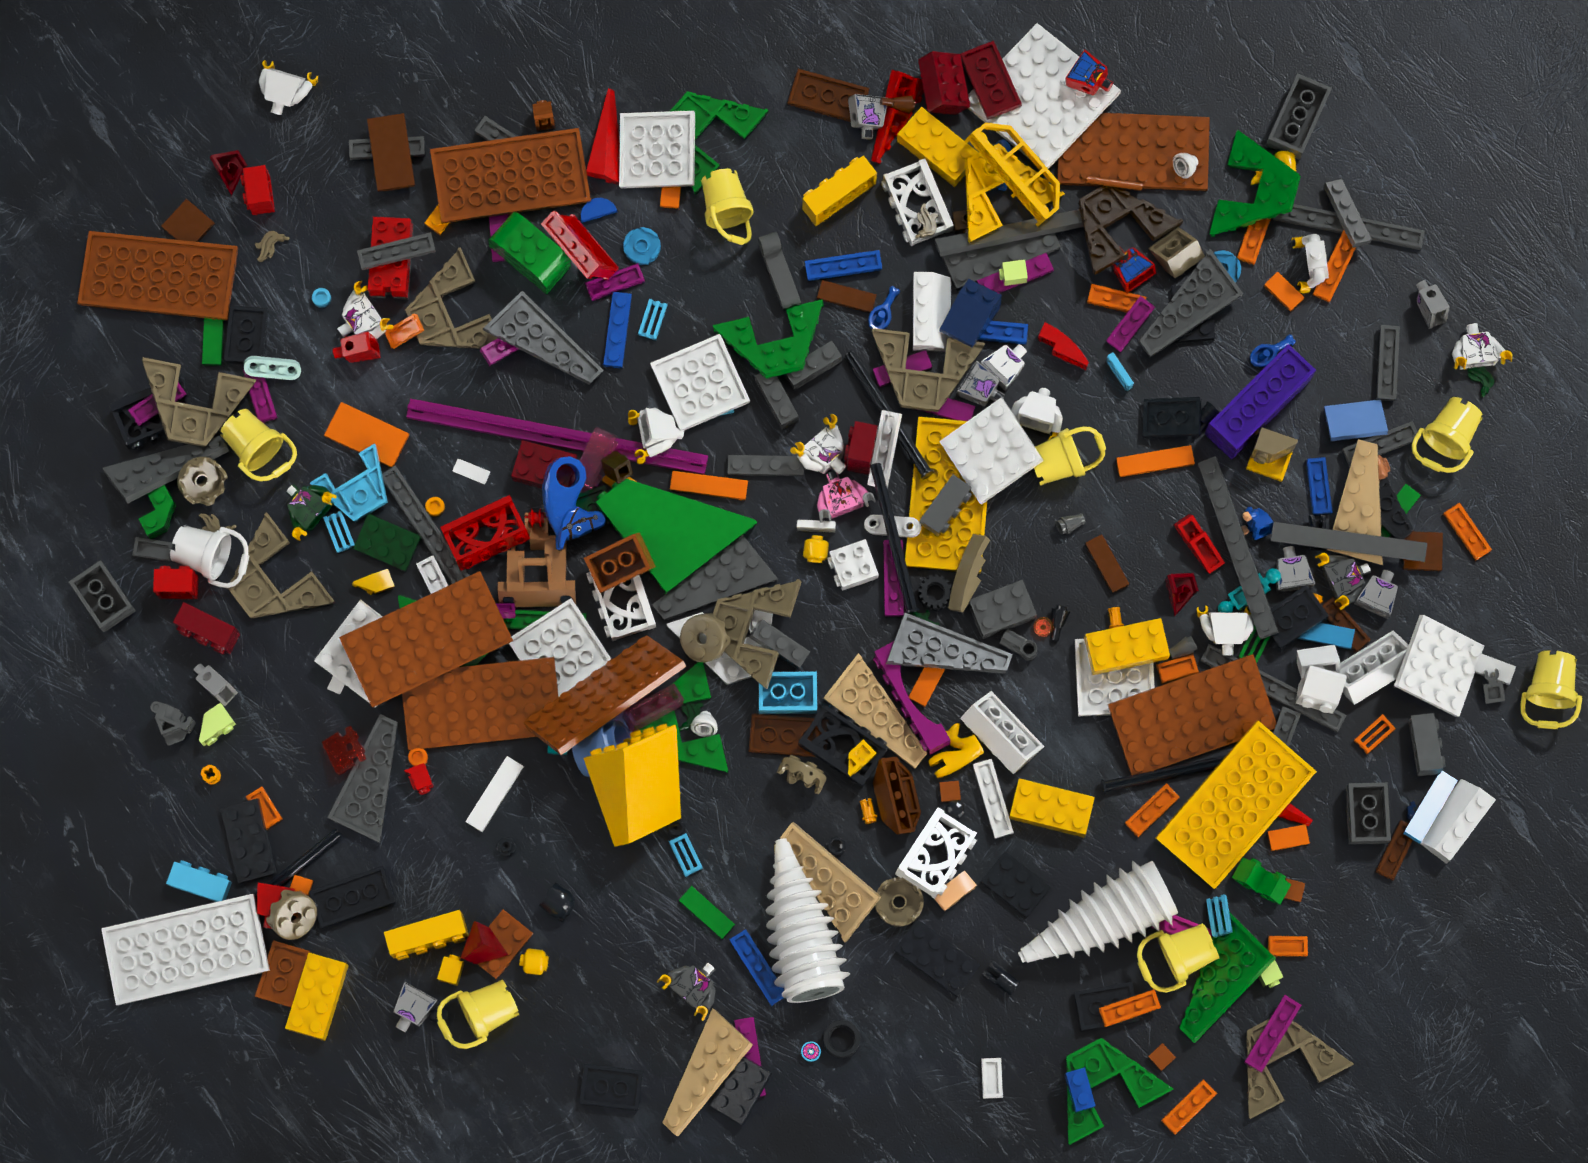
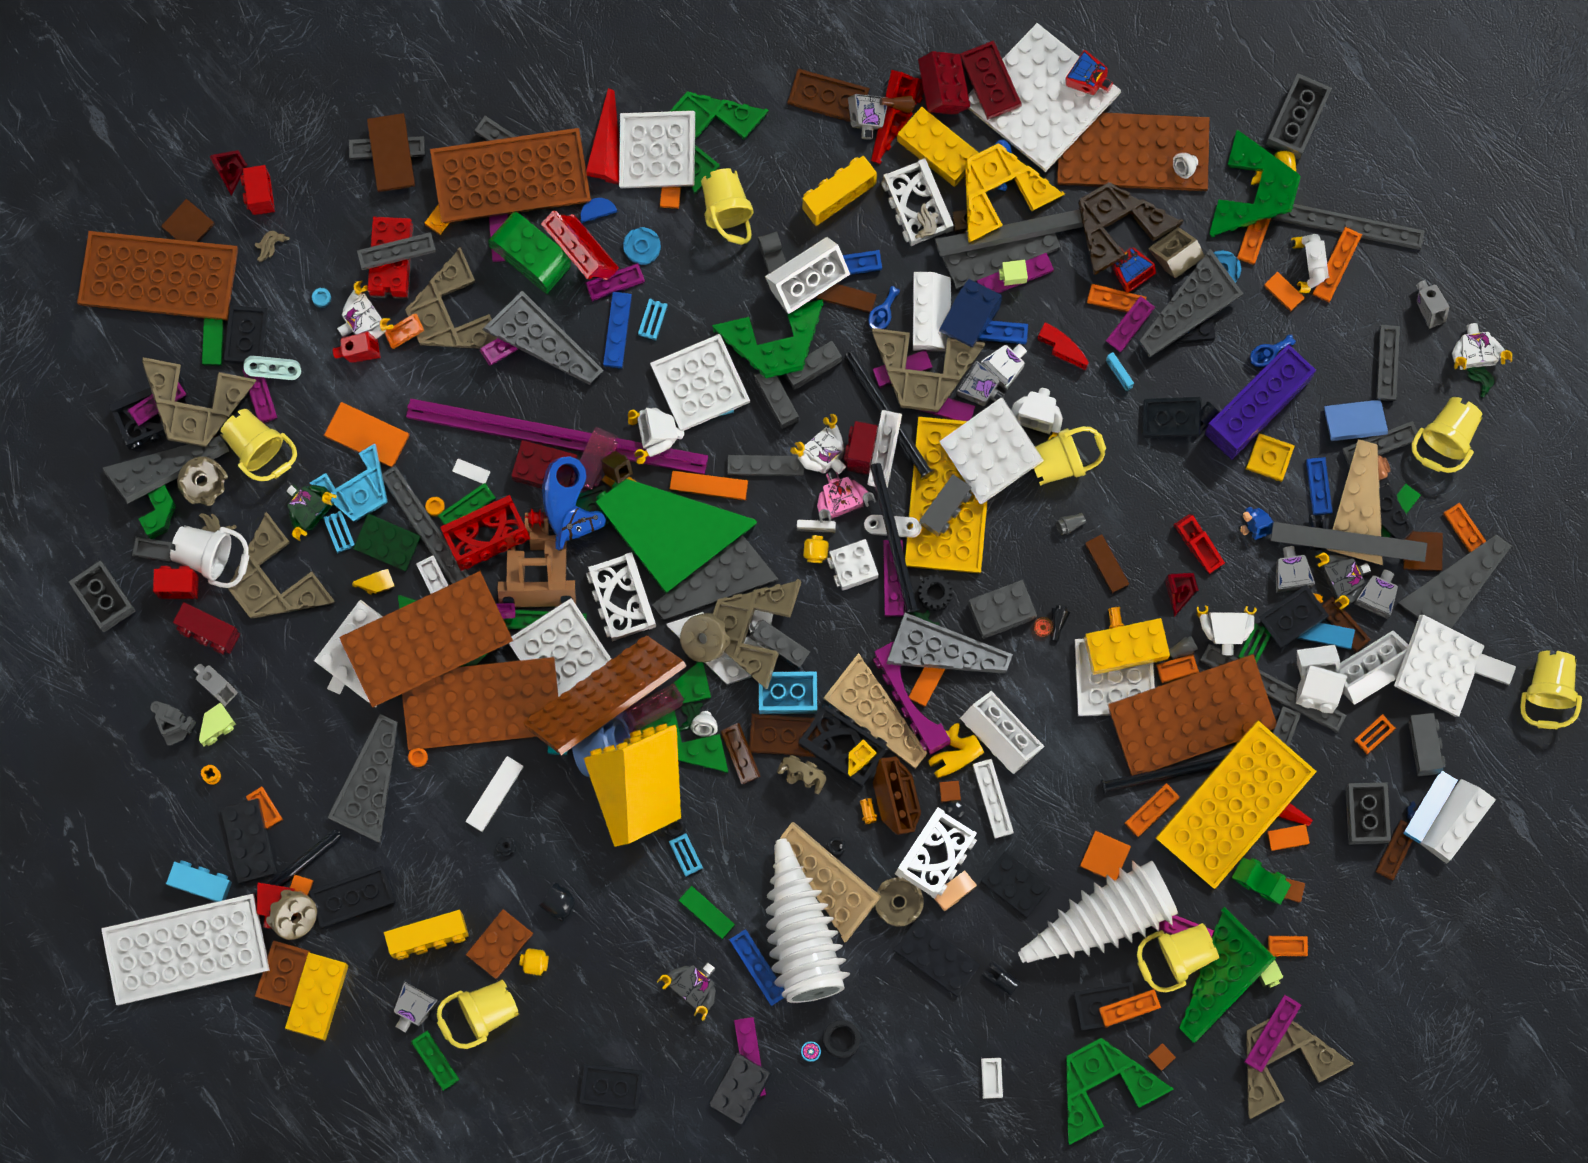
(283, 87): white torso -> none
(338, 752): clear red plate -> none
(420, 778): red window -> none
(435, 1060): none -> green tile
(451, 970): yellow brick -> none
(473, 501): none -> green tile
(482, 945): dark red slope -> none
(543, 115): dark orange slope -> none
(619, 562): dark orange brick -> none
(712, 1061): tan wing -> none
(740, 753): none -> reddish brown tile
(808, 275): none -> white slope
(966, 575): dark tan slope -> none
(1006, 173): yellow plate -> none
(1017, 643): dark grey piece -> none
(1051, 808): yellow brick -> none
(1079, 1090): blue piece -> none
(1105, 856): none -> orange tile
(1114, 183): dark orange bar -> none
(1155, 461): orange tile -> none
(1188, 1107): orange tile -> none
(1216, 900): medium azure tile -> none
(1238, 548): dark grey plate -> none
(1238, 598): teal plate -> none
(1271, 446): dark tan slope -> none
(1347, 213): dark grey plate -> none
(1453, 589): none -> dark grey wing
(1493, 690): dark grey plate -> none

